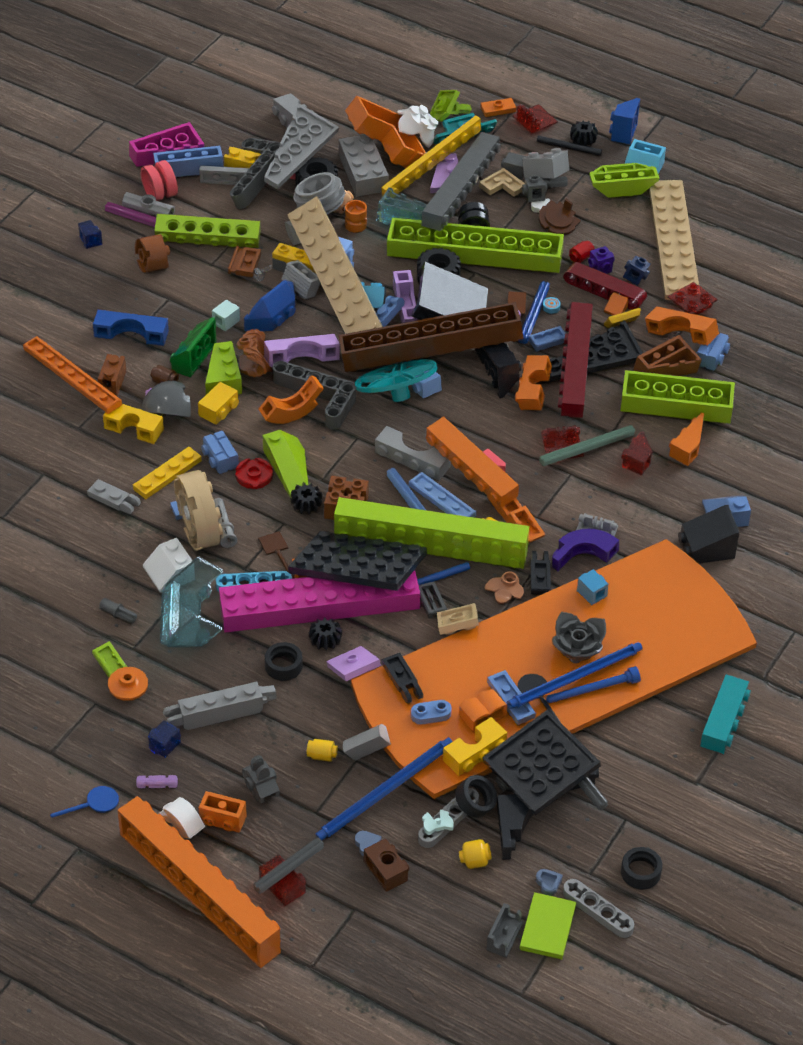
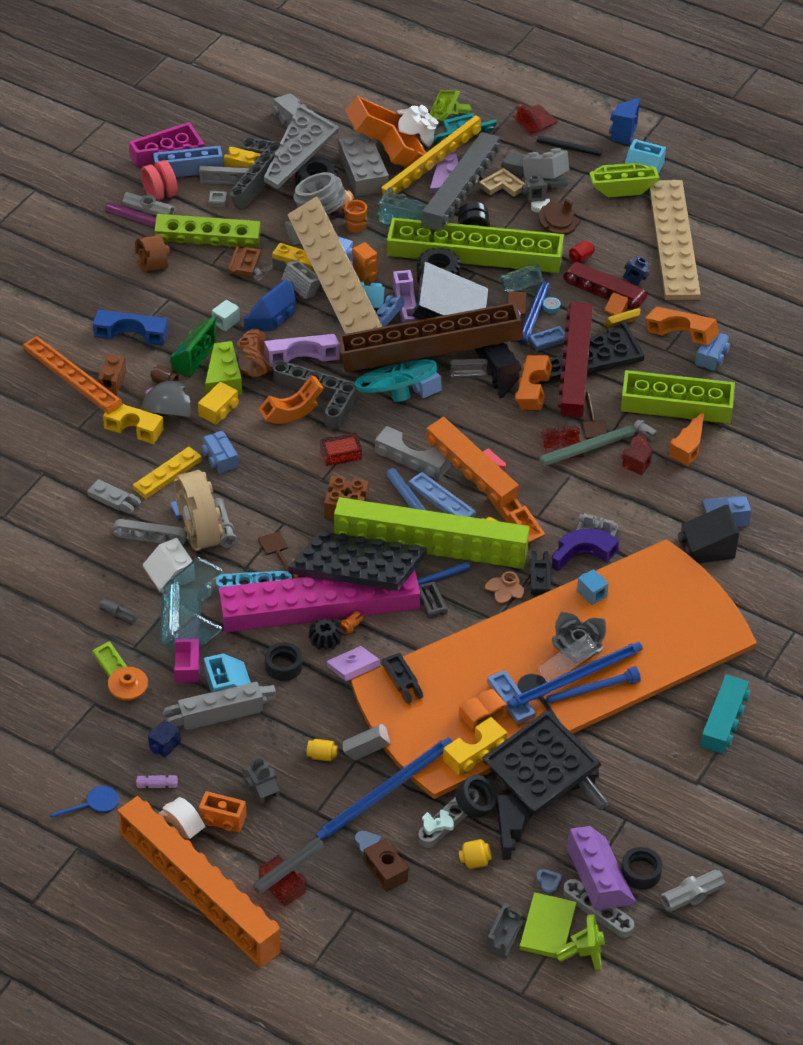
(89, 234): clear blue brick -> none
(122, 527): none -> light grey beam
(187, 660): none -> dark pink panel
(217, 199): none -> light grey tile
(224, 672): none -> medium azure slope
(254, 473): red tile -> none
(286, 458): lime wedge -> none
(306, 498): black gear -> none
(341, 449): none -> clear red brick
(350, 623): none -> orange pin
(365, 263): none -> orange brick
(431, 712): medium blue plate -> none
(457, 619): tan plate -> none
(468, 368): none -> clear tile
(498, 107): orange plate -> none
(521, 278): none -> clear light blue brick
(568, 658): none -> clear tile
(583, 133): black gear -> none
(584, 943): none -> lime piece
(593, 428): none -> reddish brown piece
(598, 869): none -> medium lavender slope
(601, 260): dark purple brick -> none
(641, 426): none -> light grey pin
(669, 358): dark orange wedge -> none
(693, 299): clear red hinge -> none
(693, 890): none -> light grey piece

